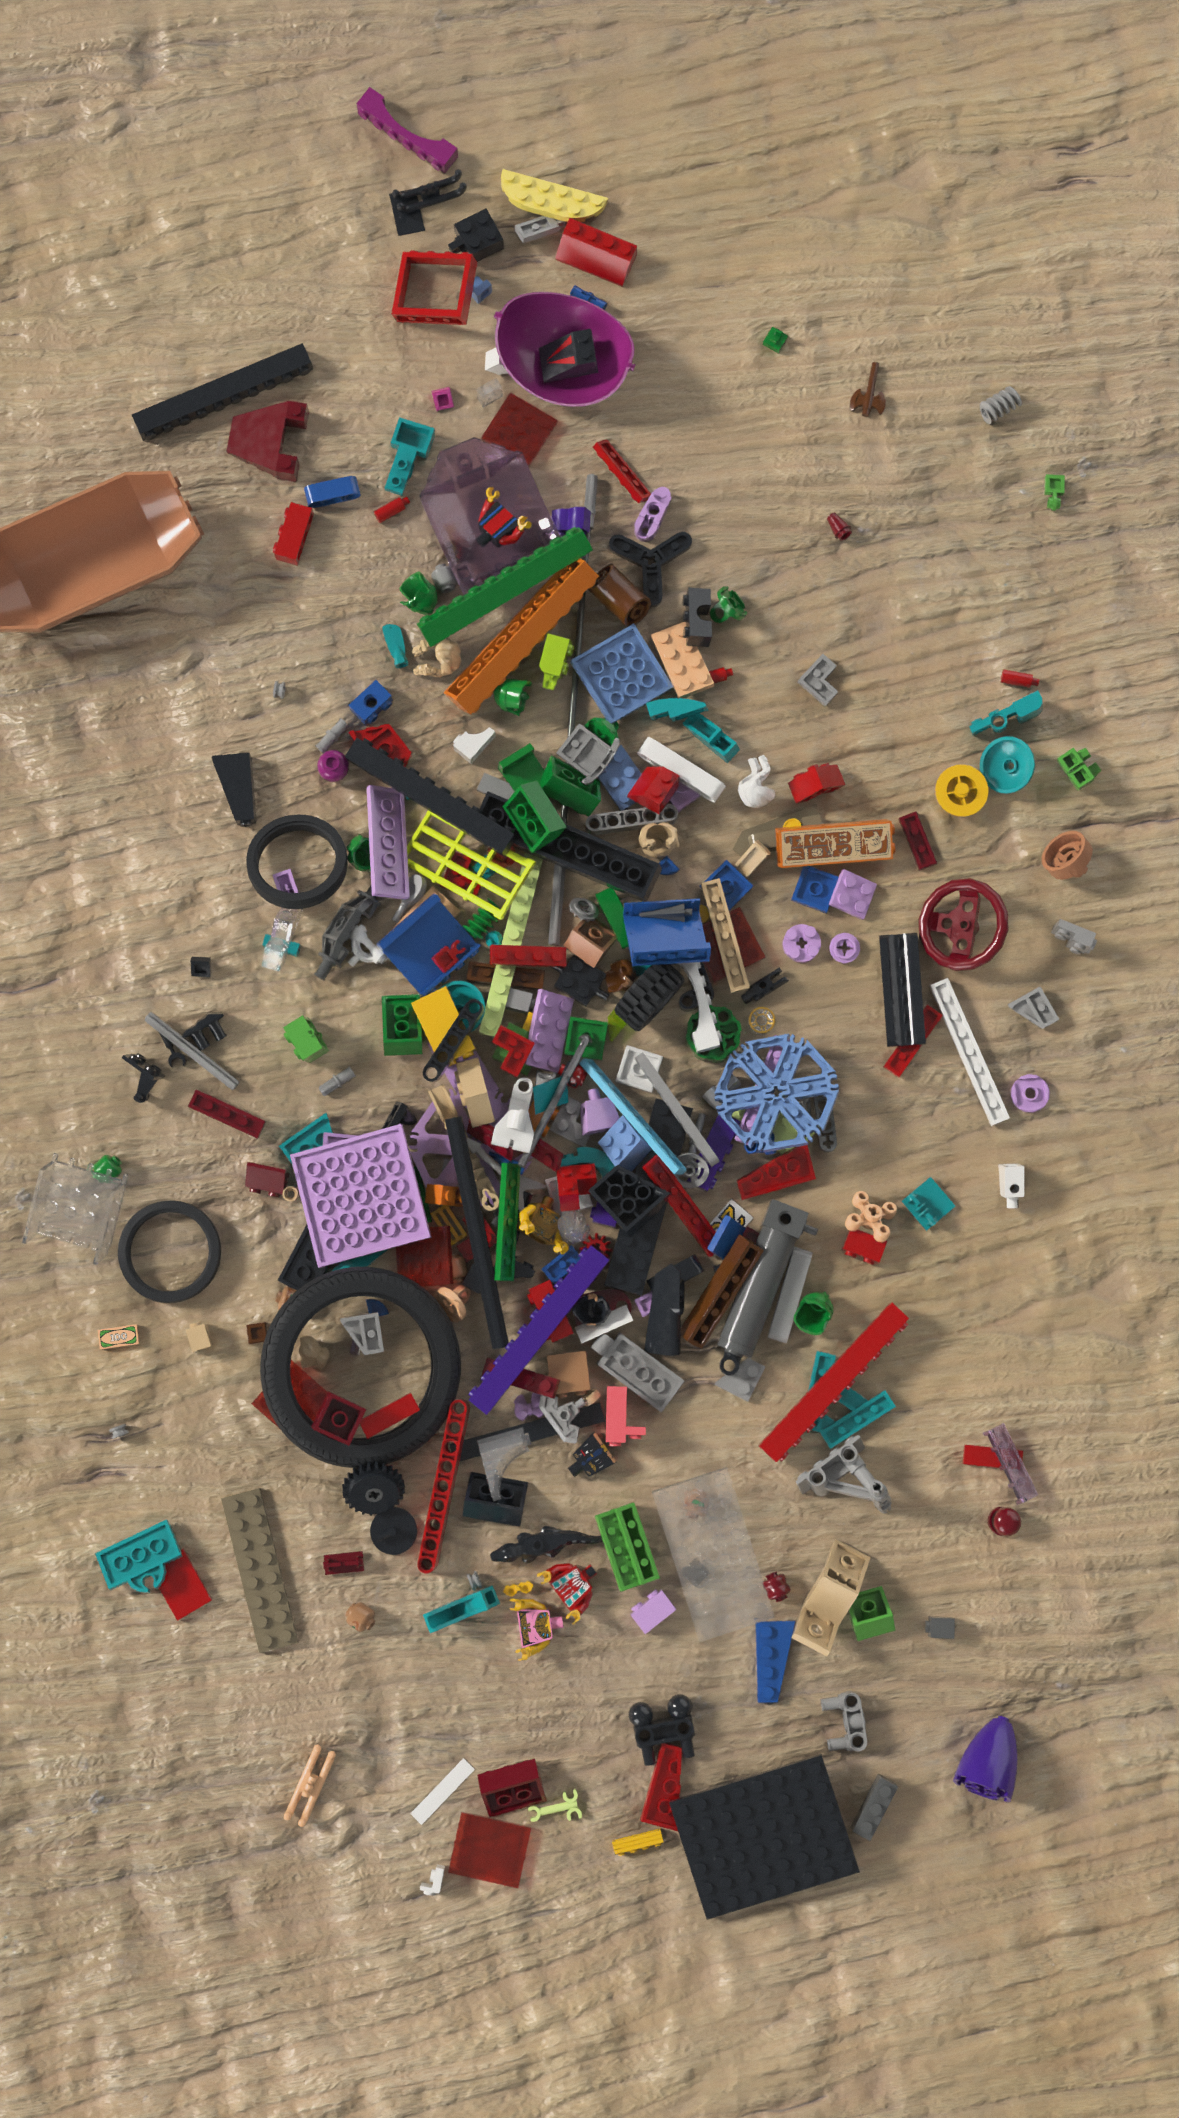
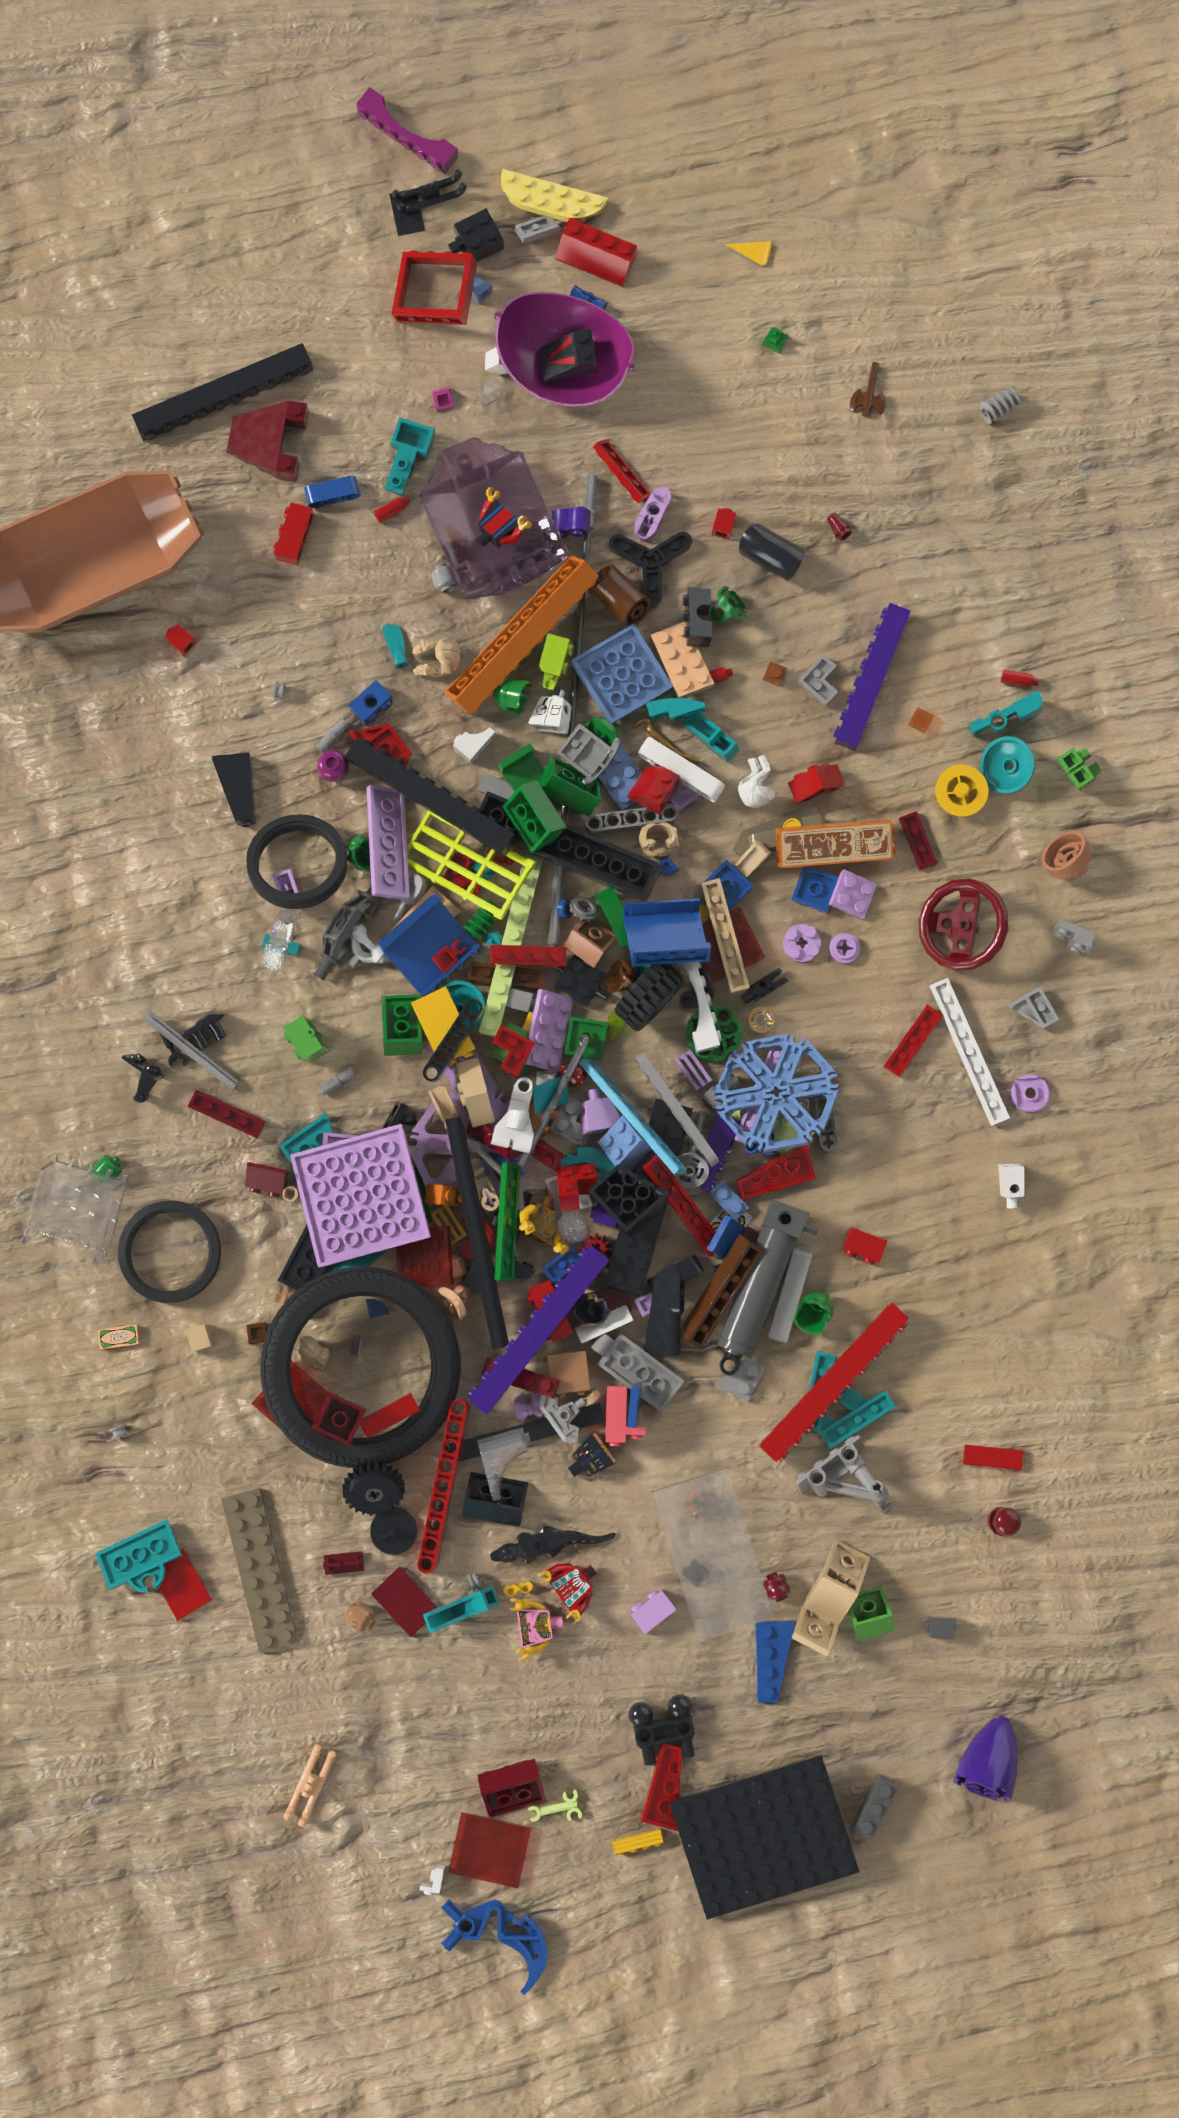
(180, 639): none -> red brick
(200, 966): black plate -> none
(365, 1332): light grey wing -> none
(404, 1601): none -> dark red tile
(420, 593): green helmet -> none
(442, 1791): white sticker -> none
(478, 1917): none -> blue piece
(504, 586): green brick -> none
(520, 428): clear red plate -> none
(552, 714): none -> white torso
(563, 909): none -> blue tile
(627, 1546): bright green brick -> none
(631, 1073): white tile -> none
(634, 1407): none -> blue tile
(654, 734): none -> pearl gold piece
(672, 913): dark grey piece -> none
(700, 1067): none -> lavender tile
(724, 523): none -> red brick
(728, 1200): none -> medium blue plate
(756, 251): none -> yellow sticker
(771, 551): none -> black brick
(775, 674): none -> dark orange plate
(853, 1722): light grey piece -> none
(871, 1216): light nougat gear -> none
(872, 677): none -> dark purple brick
(902, 990): black plate -> none
(921, 720): none -> clear orange tile
(928, 1203): teal hinge -> none
(1011, 1463): hinge -> none
(1056, 487): bright green plate -> none

